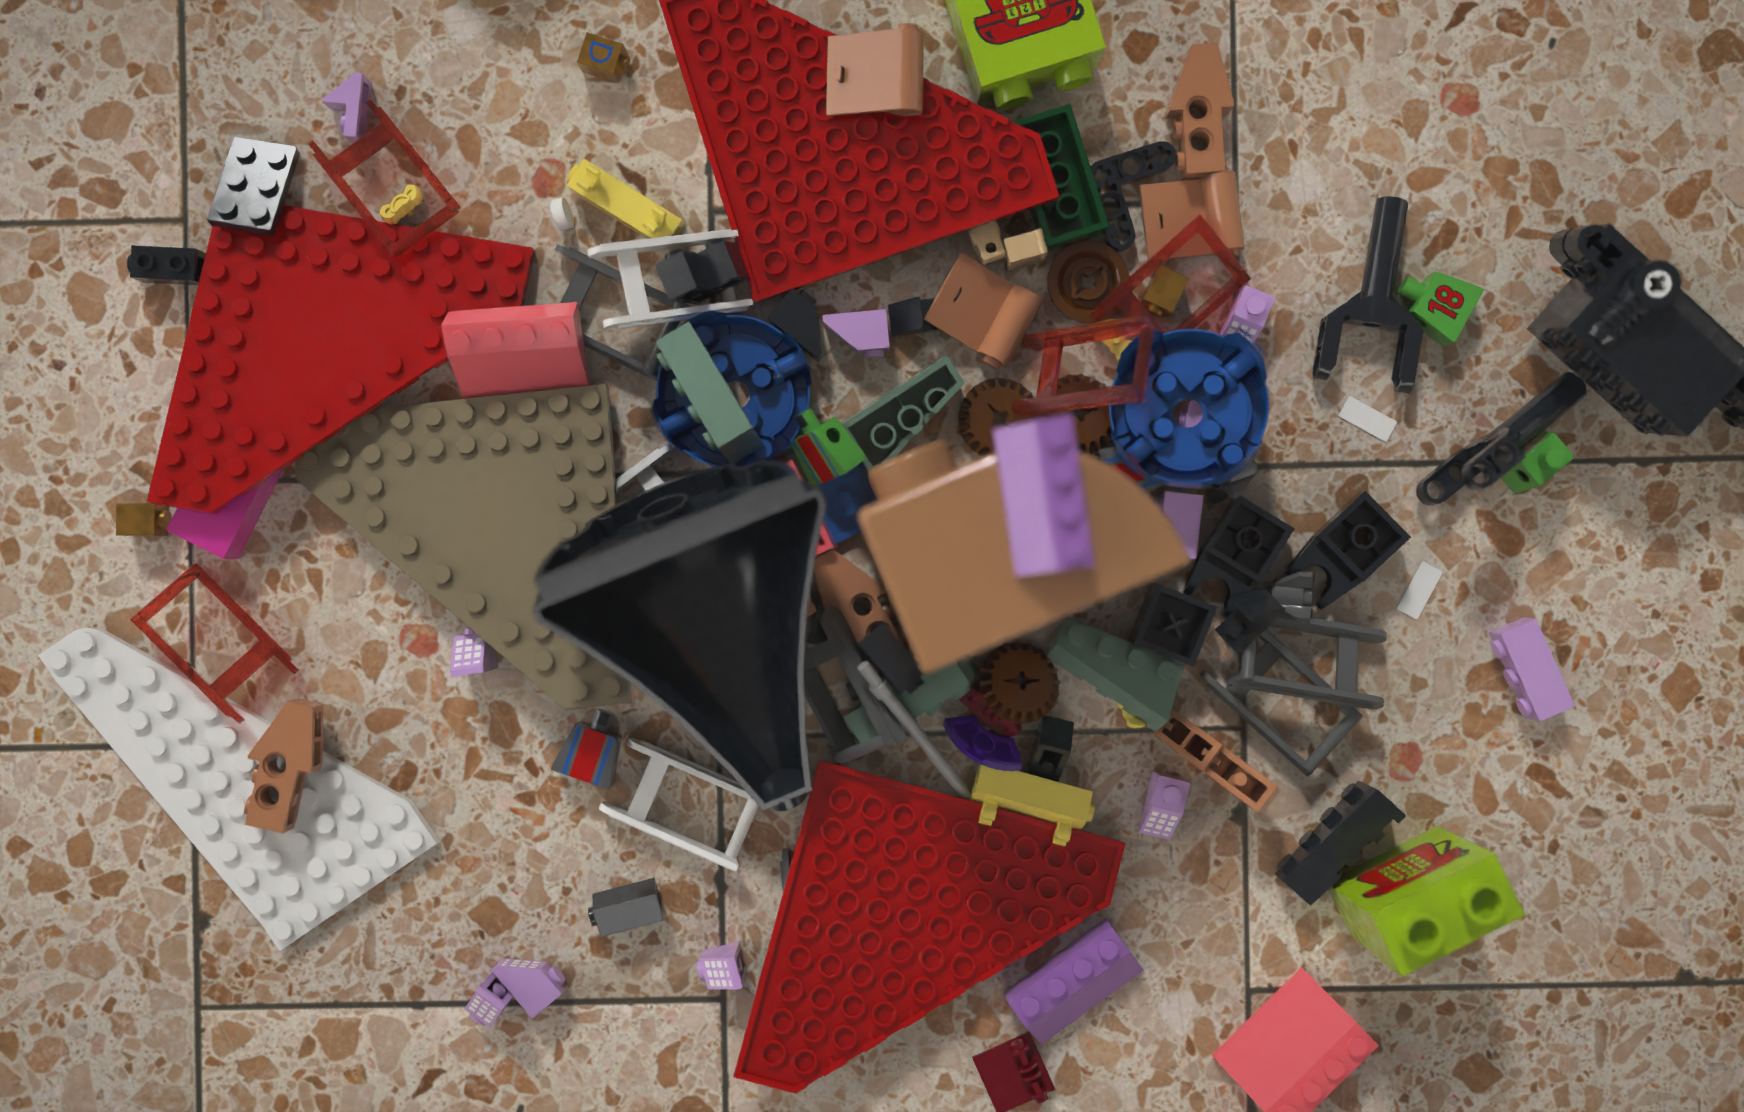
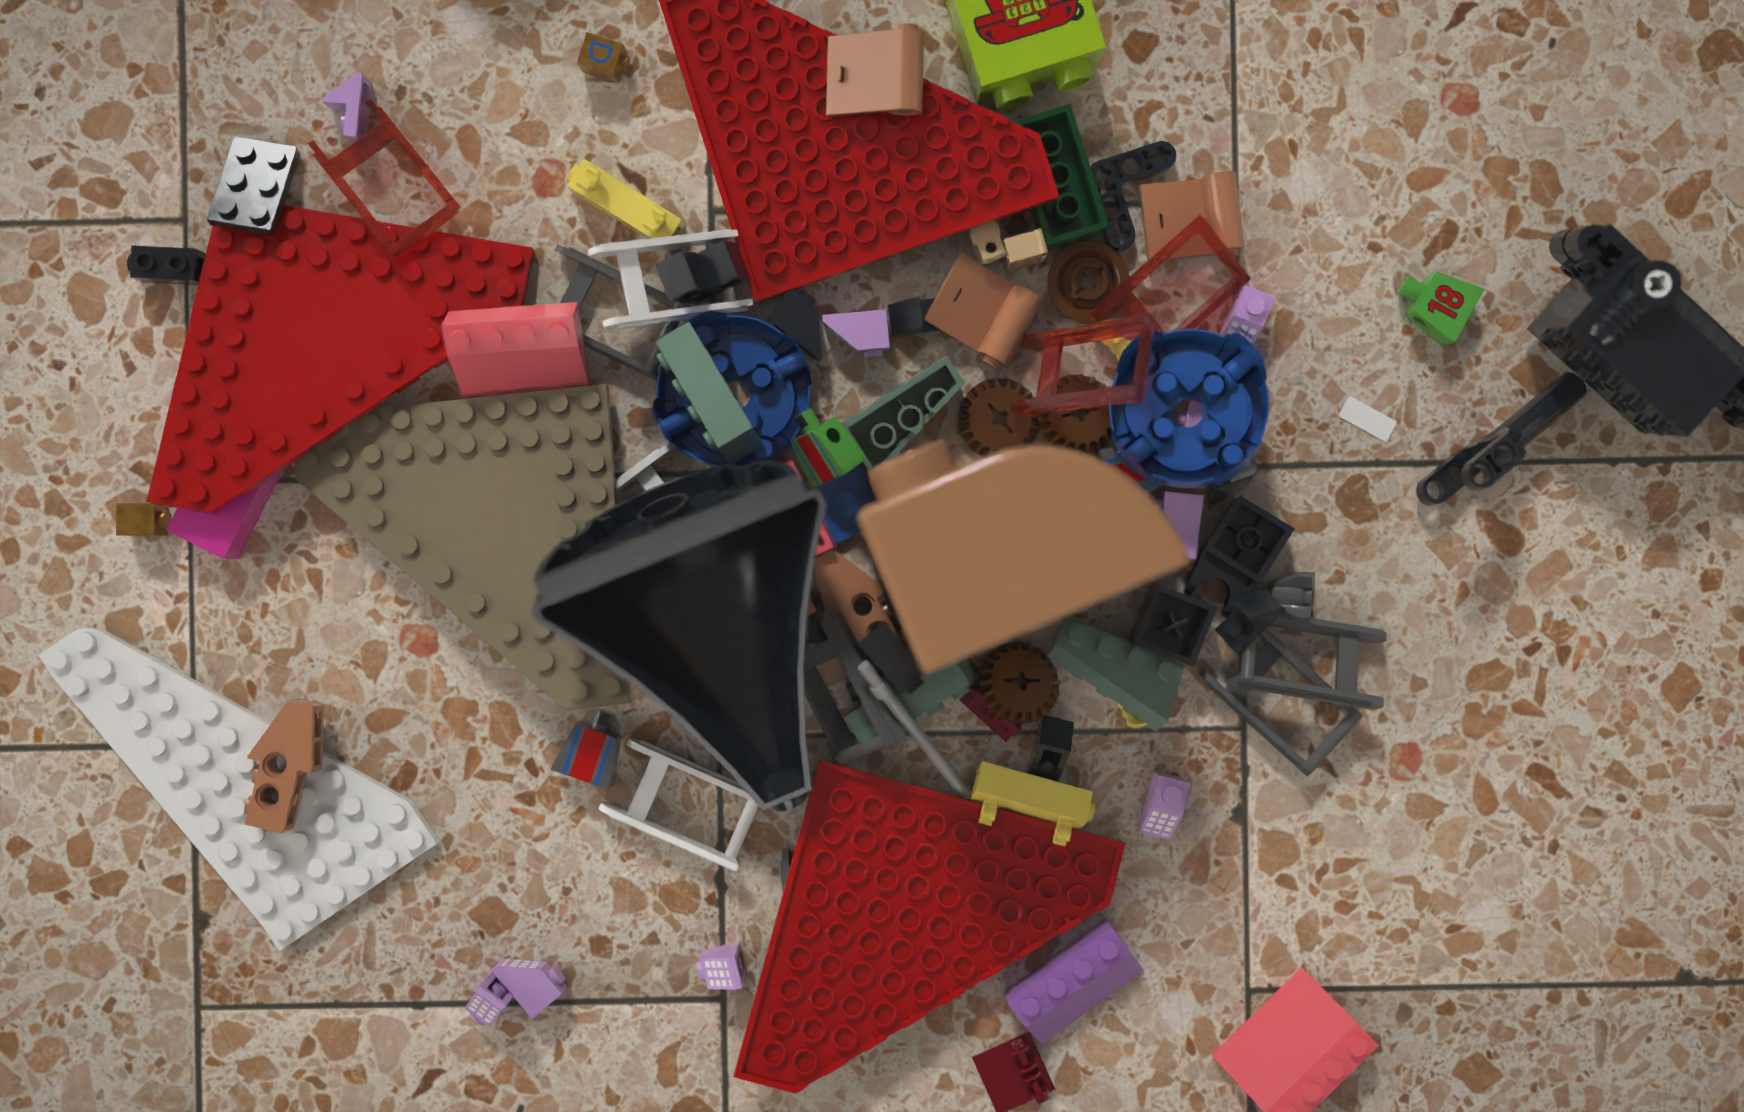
(240, 670): clear red piece -> none
(401, 205): light yellow piece -> none
(472, 655): lavender slope -> none
(562, 214): white tile -> none
(626, 907): brick -> none
(982, 745): dark purple tile -> none
(1043, 496): medium lavender slope -> none
(1163, 291): pearl gold brick -> none
(1205, 86): nougat brick -> none
(1217, 762): nougat brick -> none
(1337, 841): black wedge -> none
(1339, 554): black brick -> none
(1375, 302): black piece -> none
(1419, 590): white sticker -> none
(1425, 899): lime brick -> none
(1530, 669): lavender brick -> none
(1543, 459): bright green torso -> none

